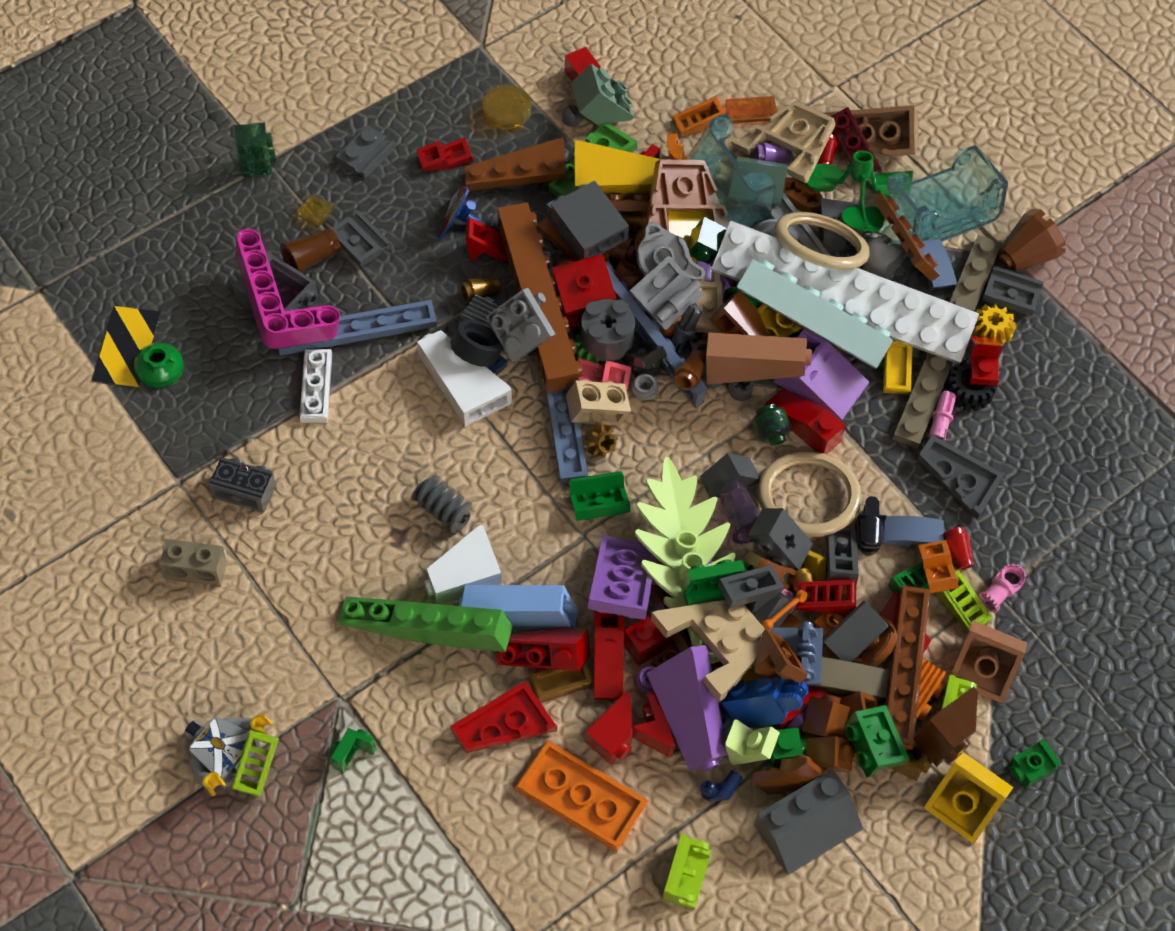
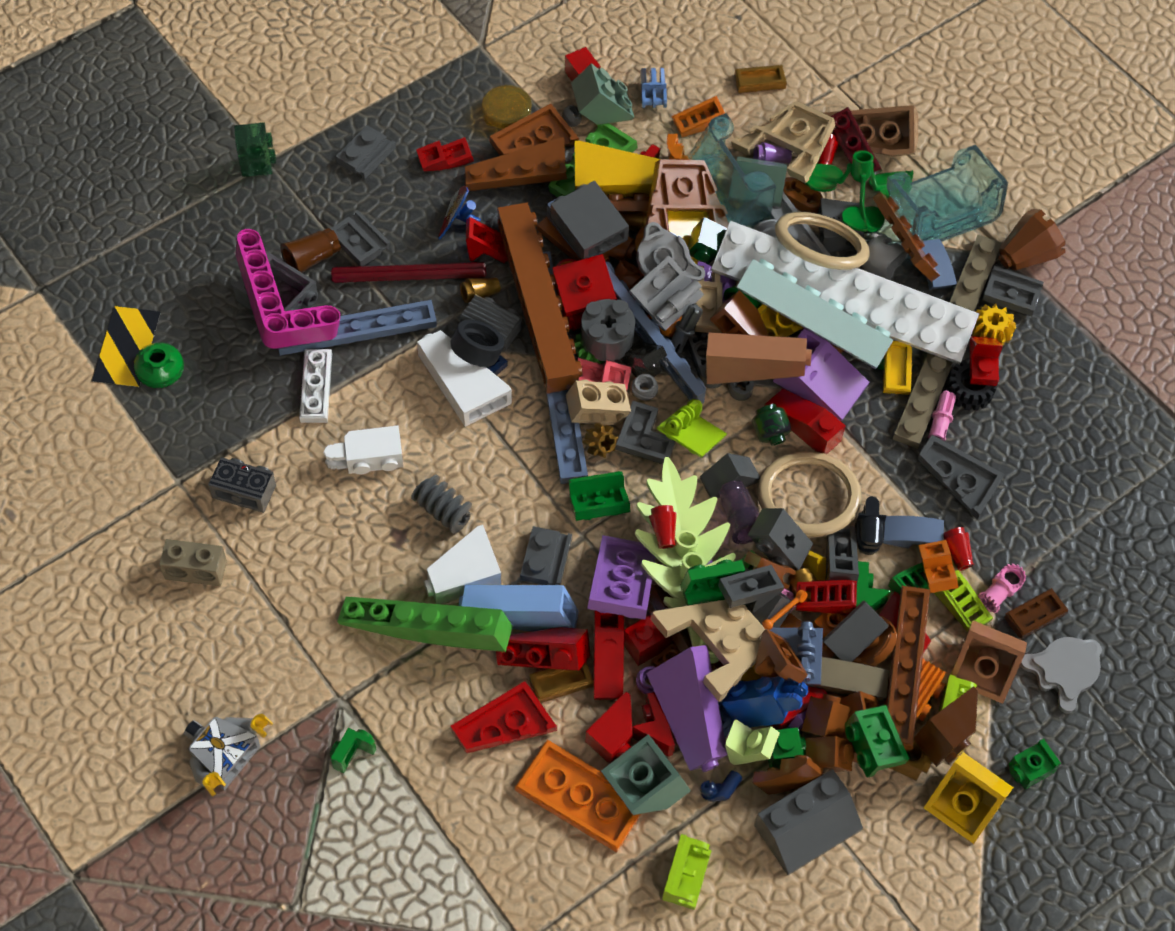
(249, 786): lime slope -> none
(315, 211): clear yellow tile -> none
(367, 451): none -> white hinge
(408, 272): none -> dark red axle
(521, 324): light grey plate -> none
(532, 130): none -> dark orange wing
(546, 556): none -> dark grey plate
(639, 439): none -> dark grey plate
(645, 778): none -> sand green slope
(654, 92): none -> medium blue arm
(664, 525): none -> red cone
(689, 372): dark orange cone -> none
(691, 430): none -> lime hinge
(750, 109): clear orange tile -> none
(760, 78): none -> pearl gold tile
(874, 597): none -> green slope
(1036, 613): none -> reddish brown plate
(1066, 666): none -> light grey tile

